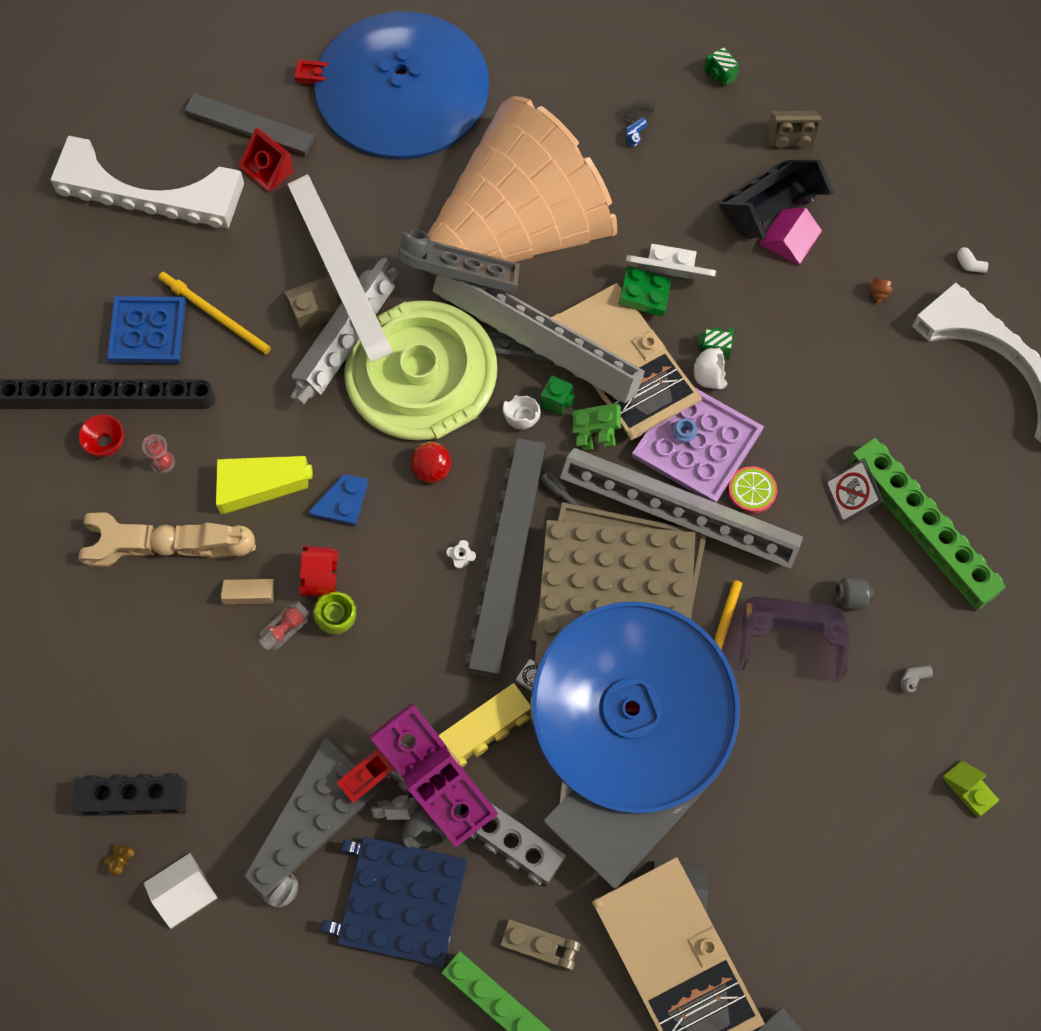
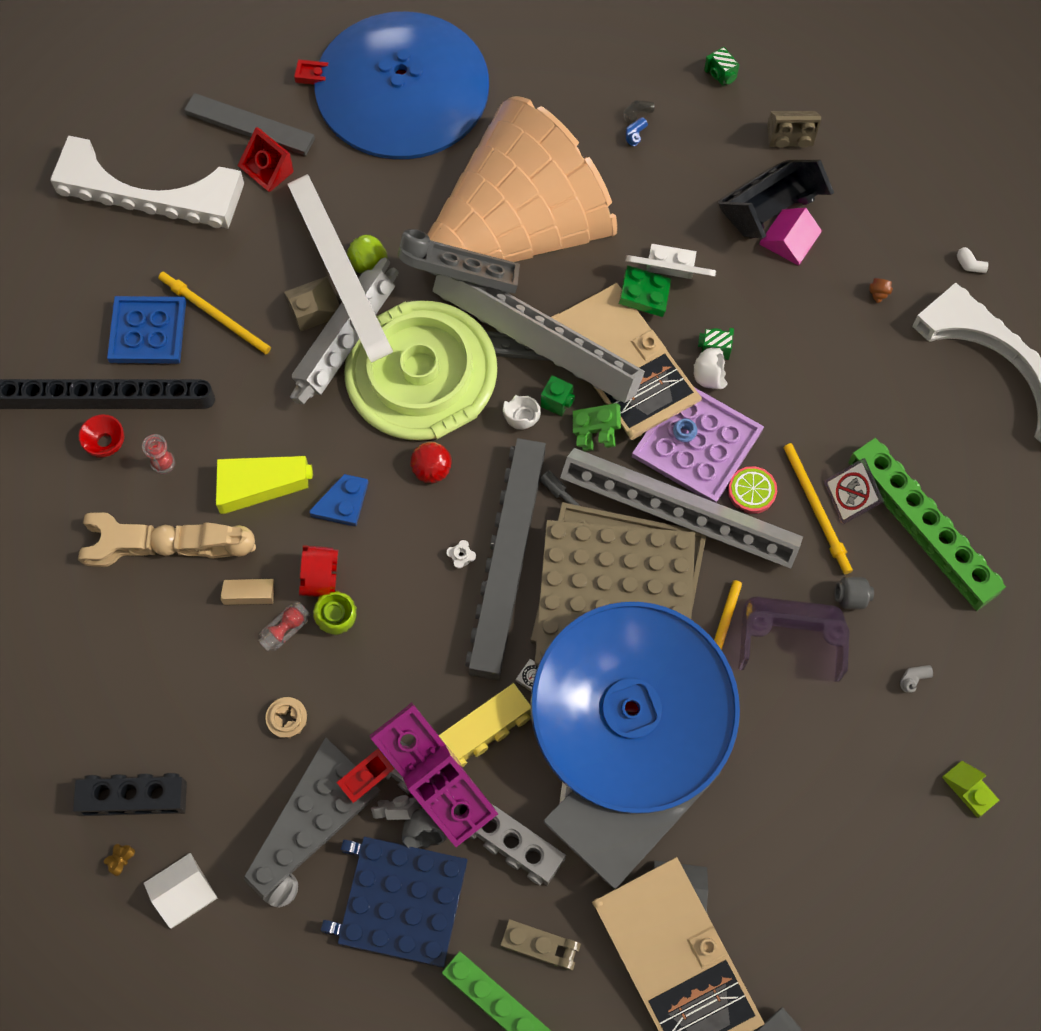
(281, 707): none -> tan gear
(365, 253): none -> lime hair
(837, 549): none -> yellow bar

